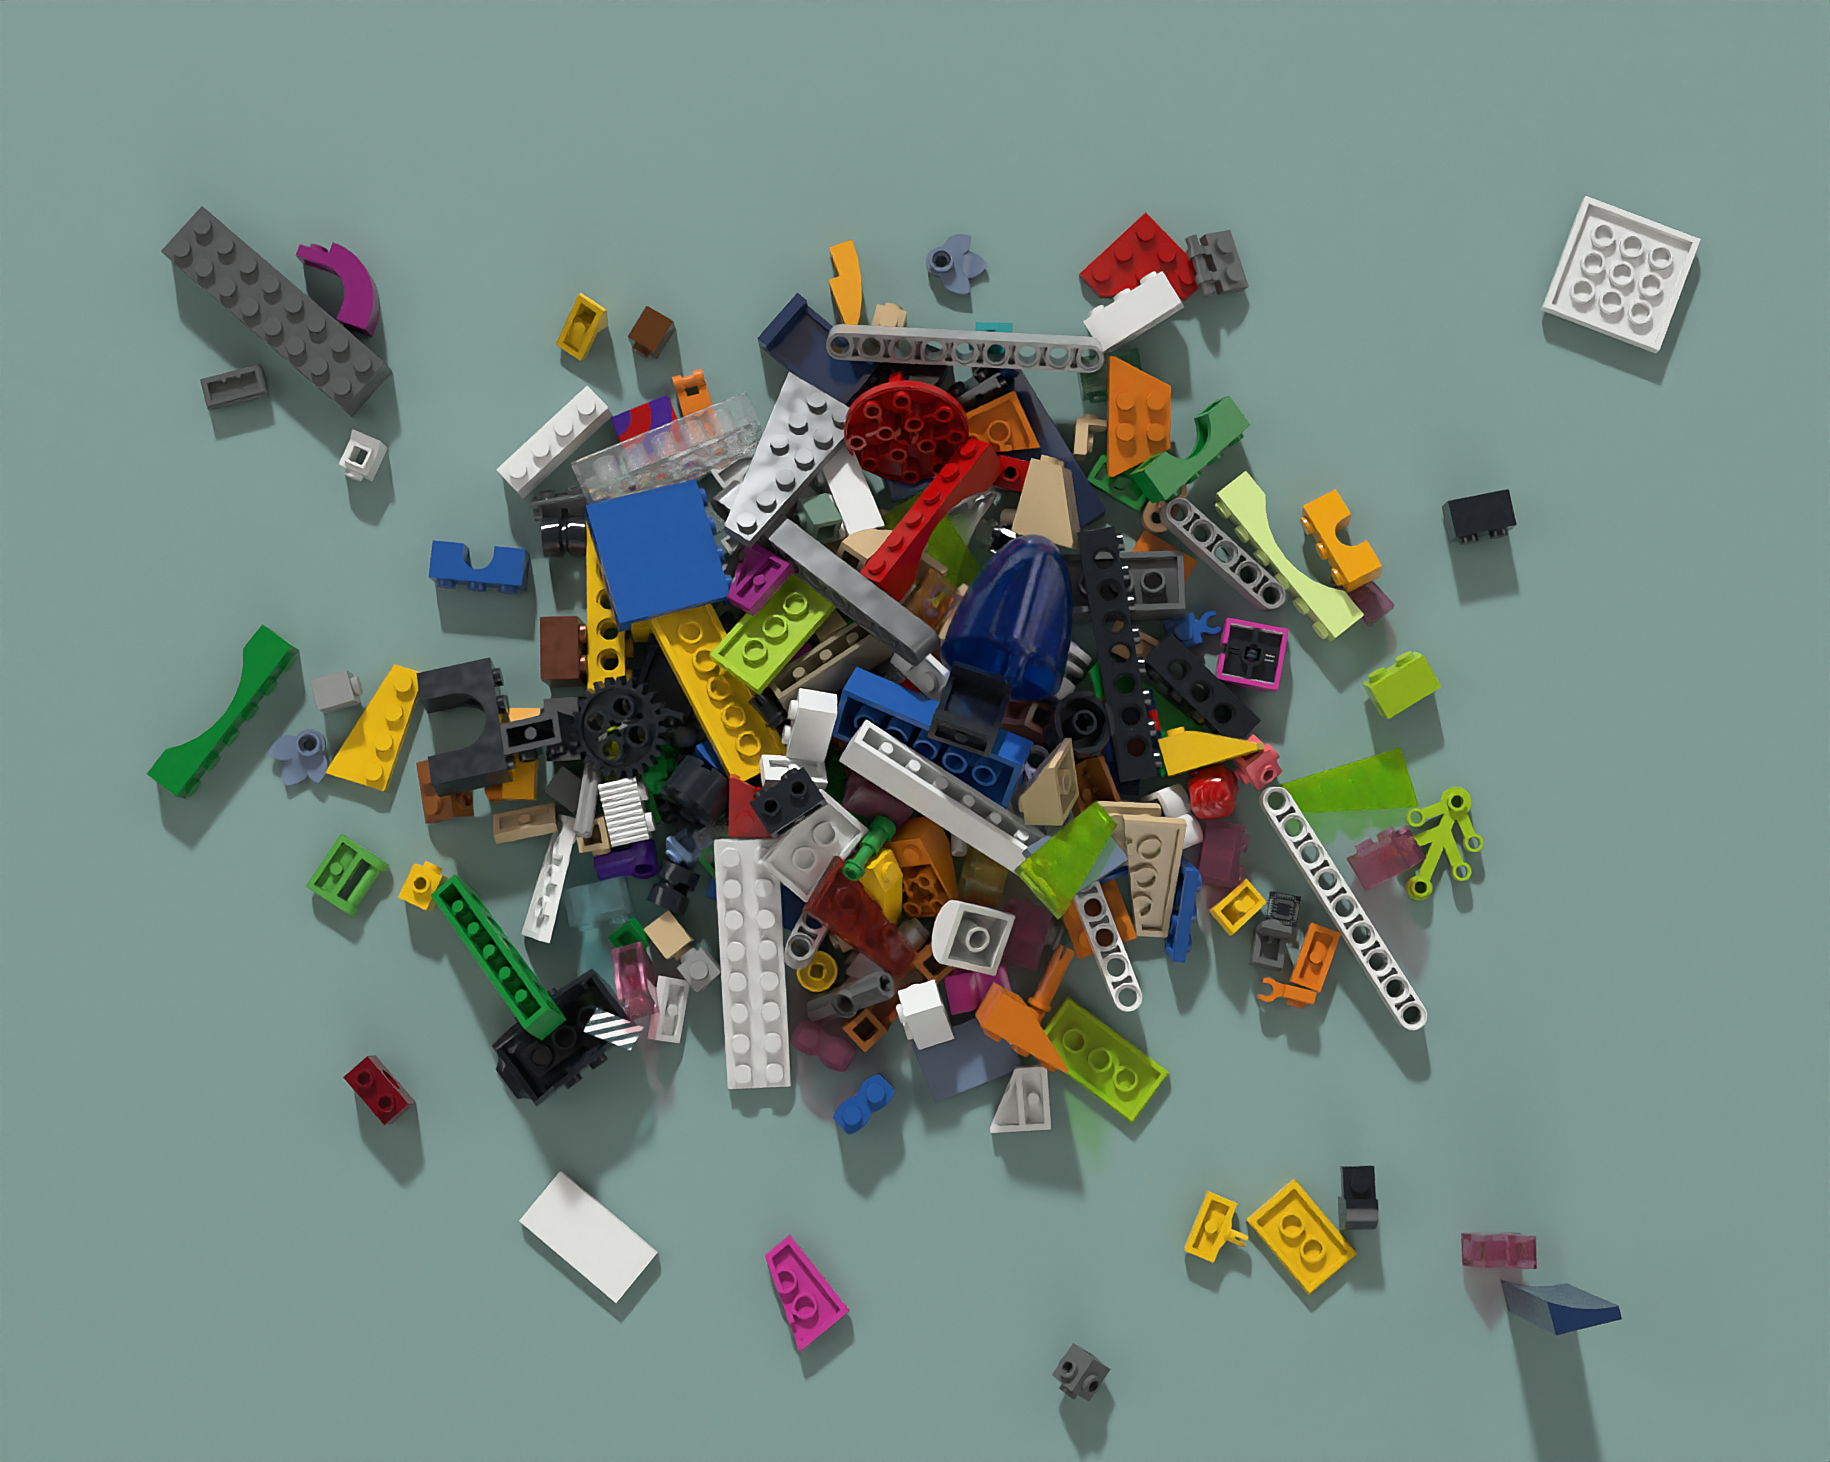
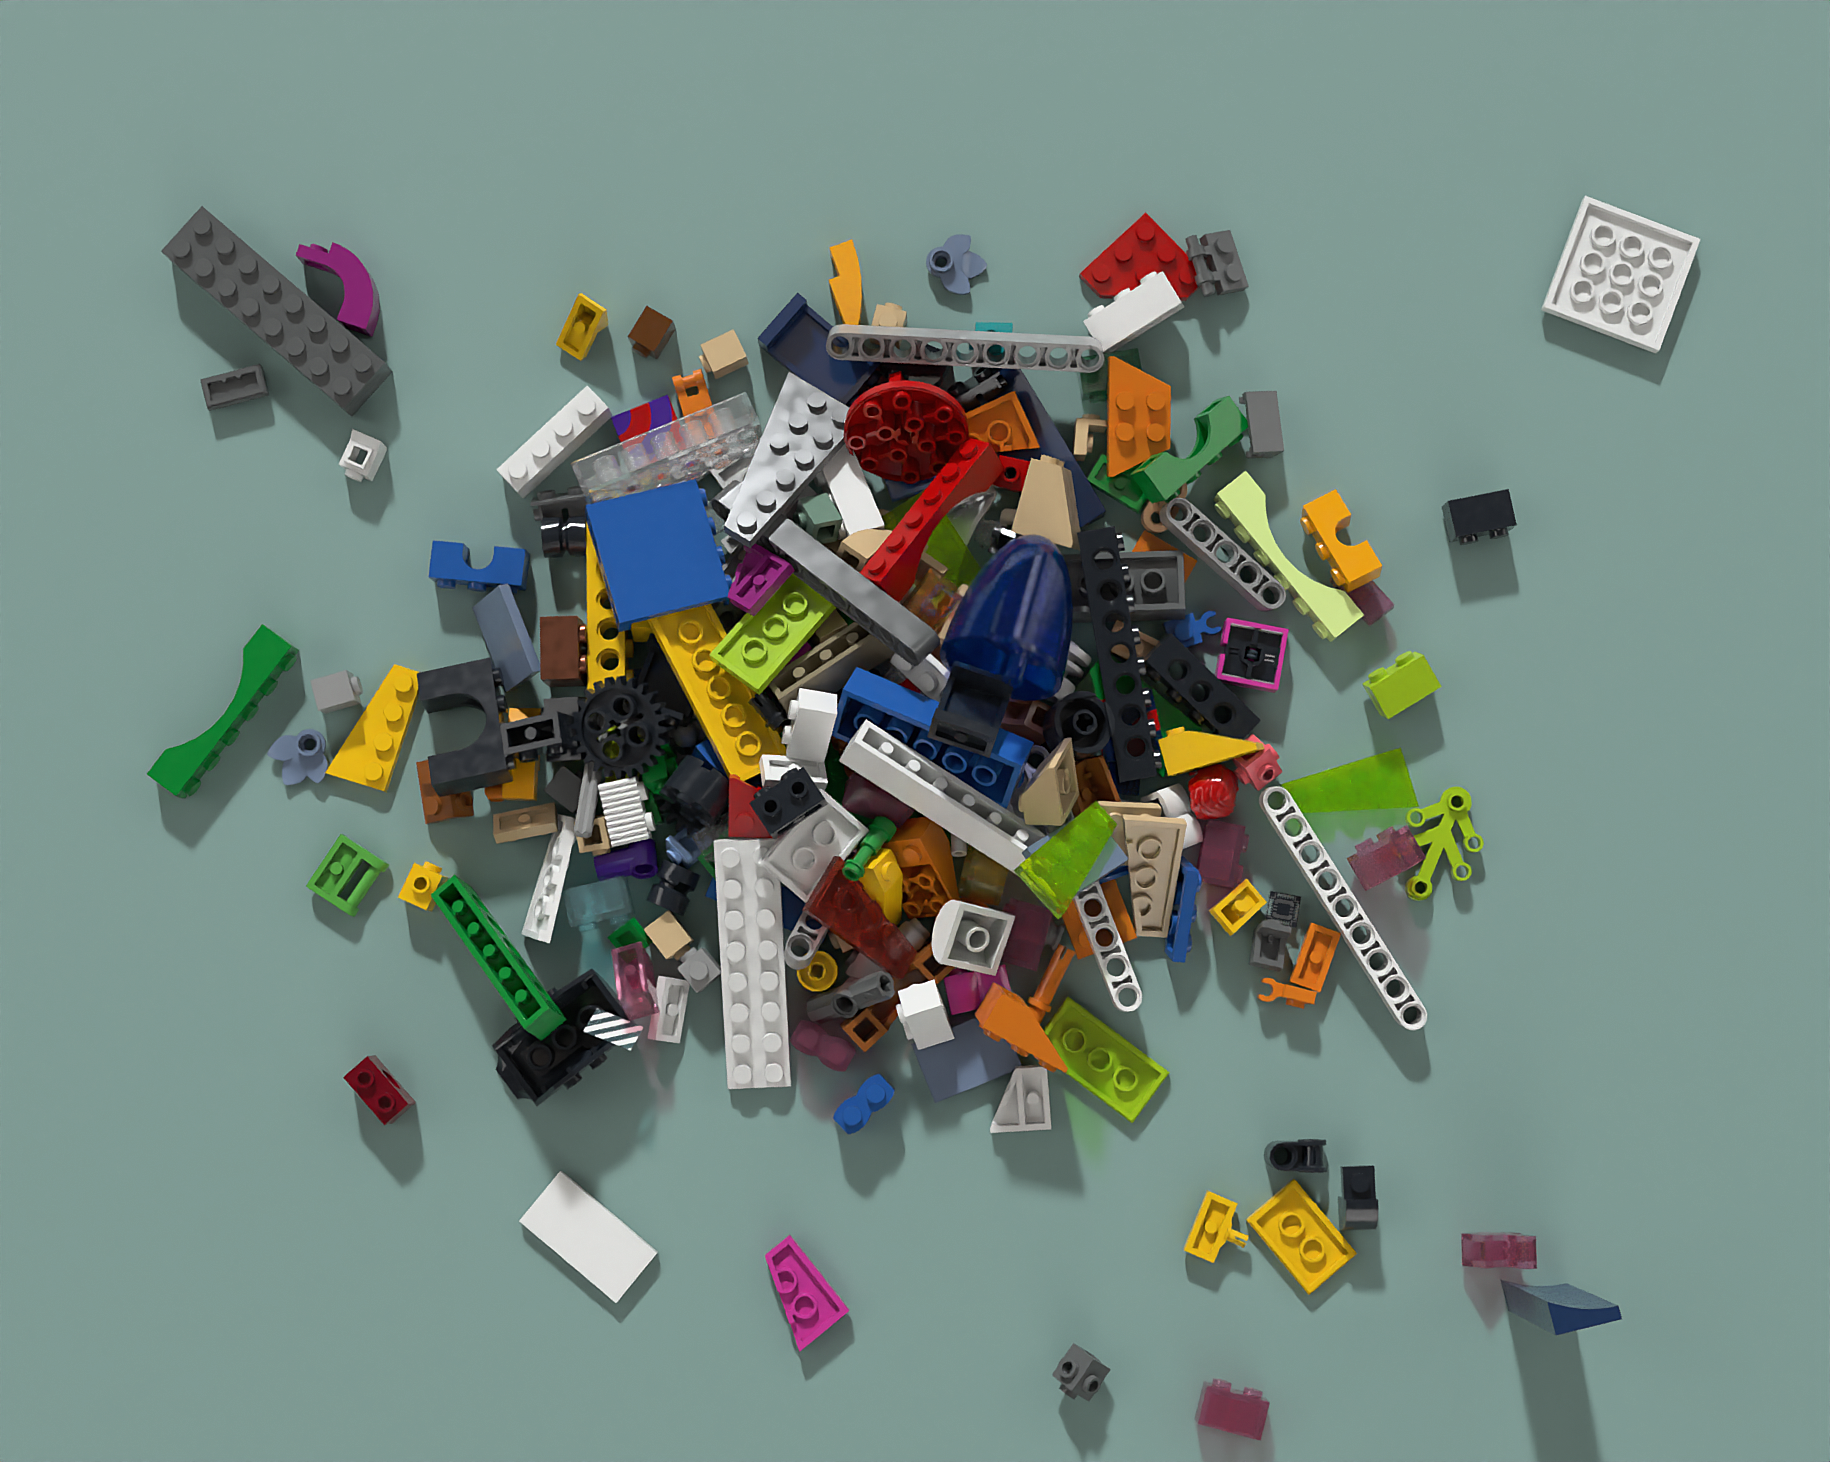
(507, 637): none -> sand blue tile
(723, 354): none -> tan brick
(1232, 1409): none -> clear pink brick
(1263, 423): none -> dark grey hinge
(1303, 1155): none -> black piece

